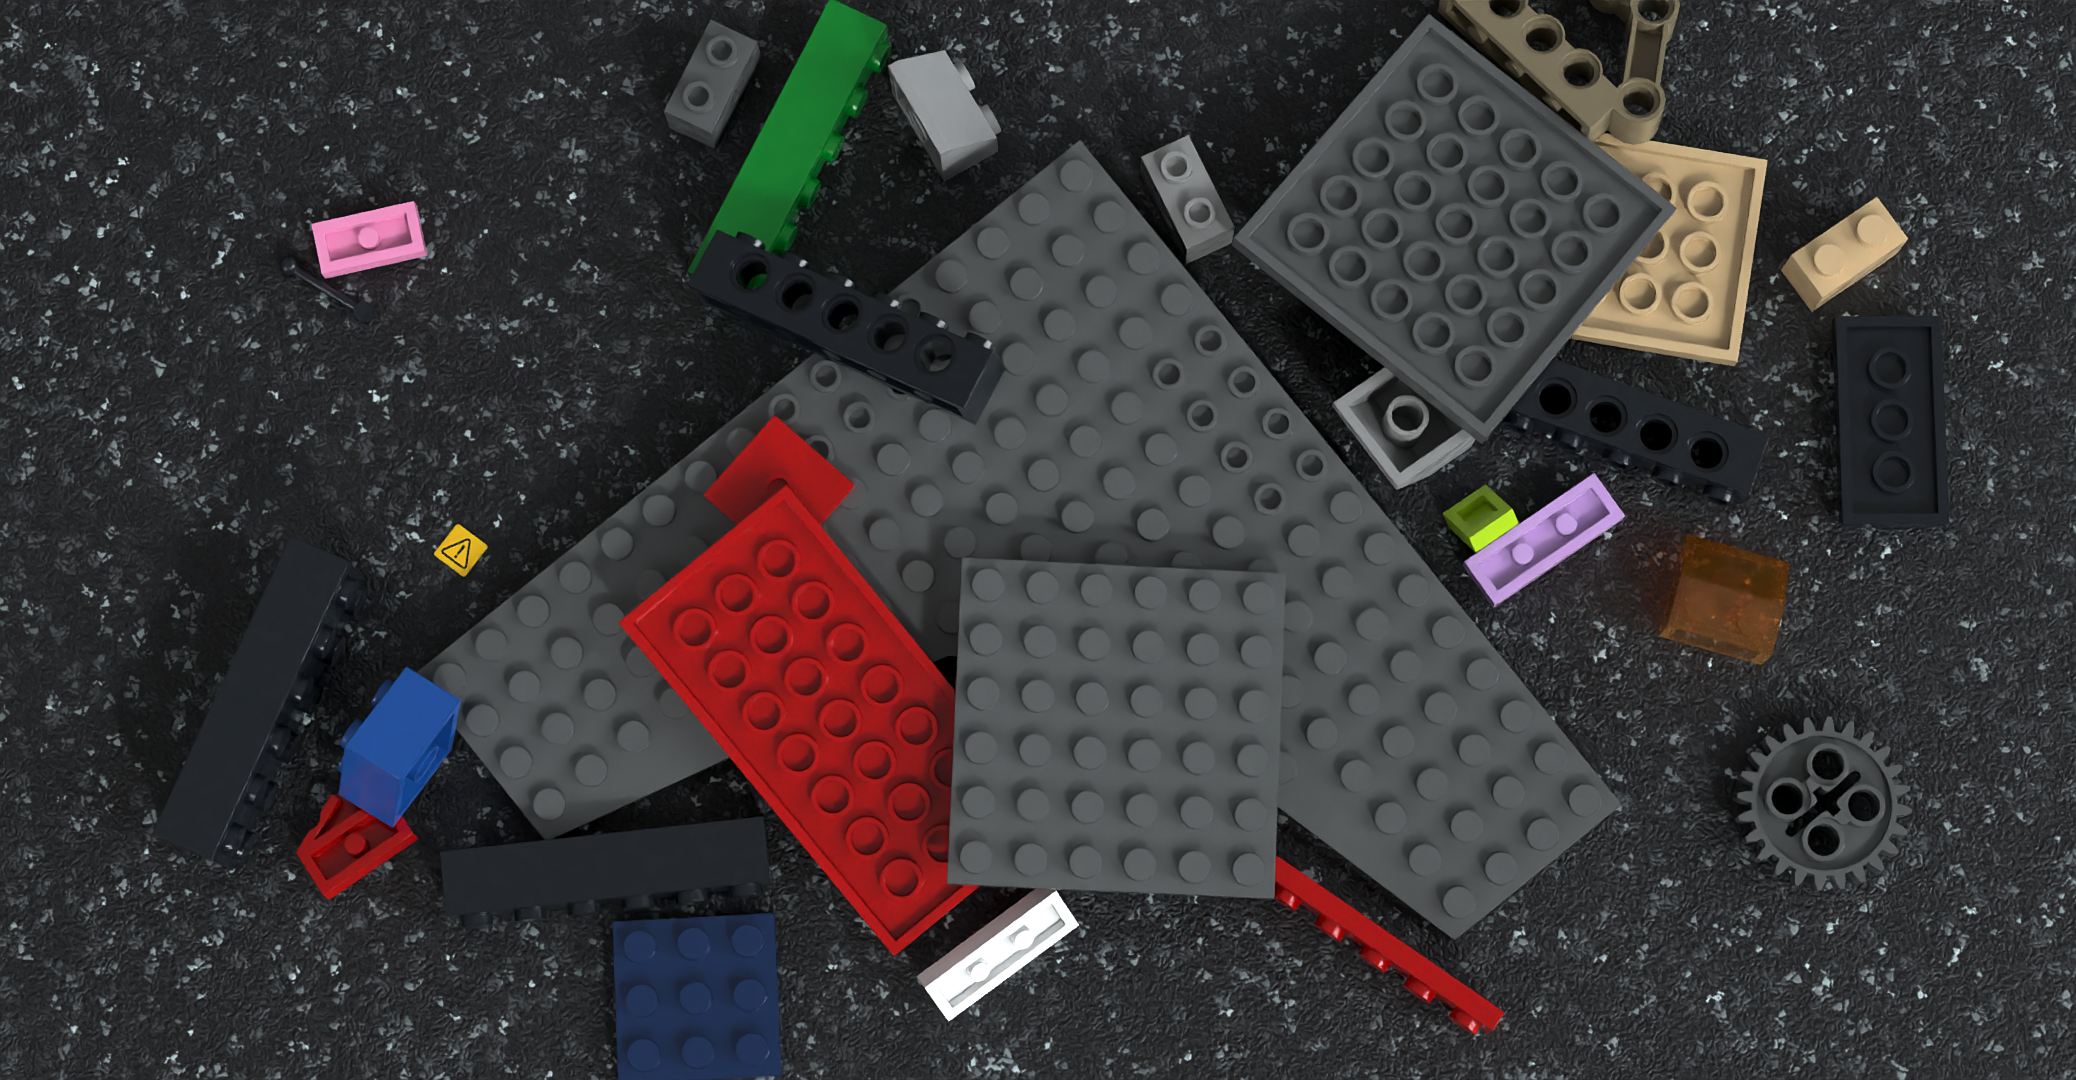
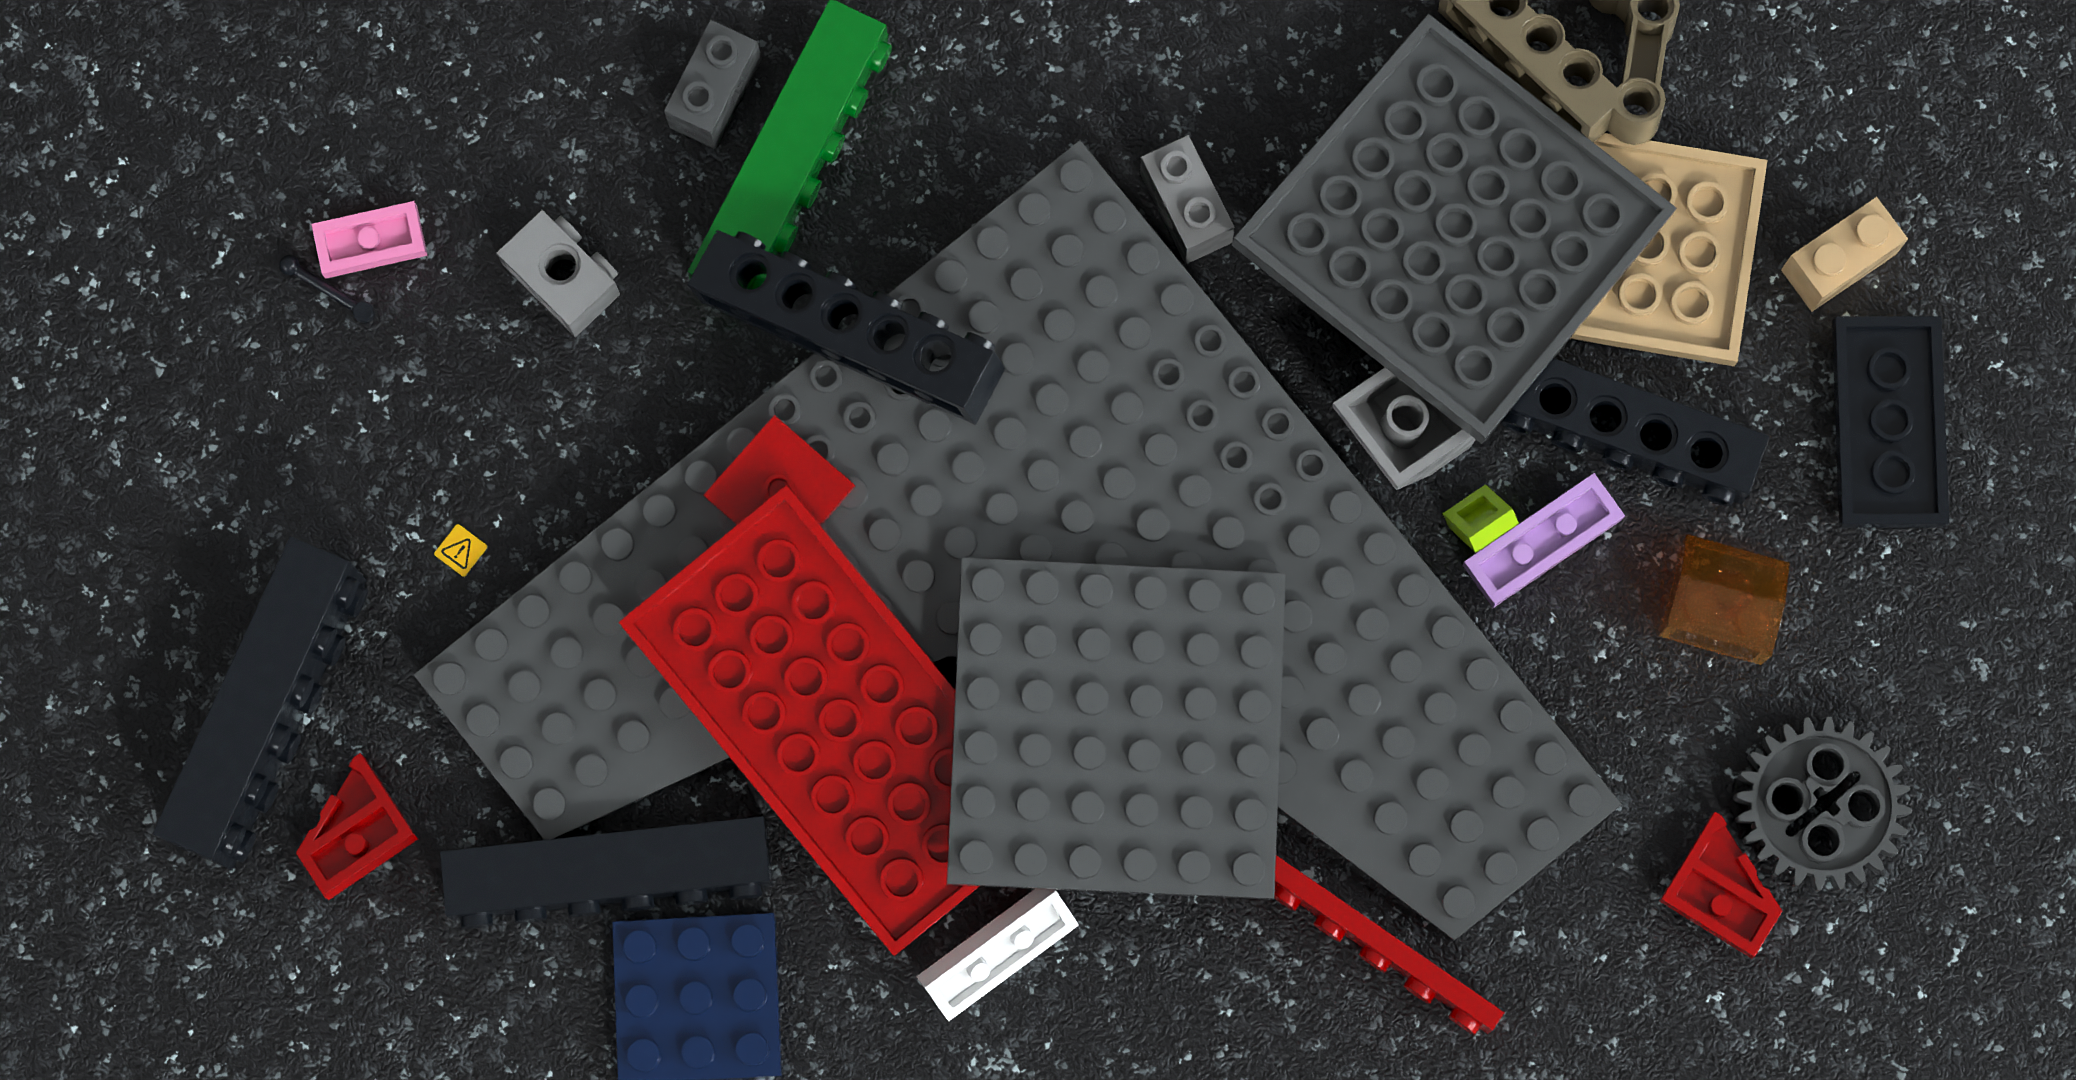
(397, 745): blue brick -> none
(573, 300): none -> light grey brick
(943, 112): light grey slope -> none
(1722, 891): none -> red wing

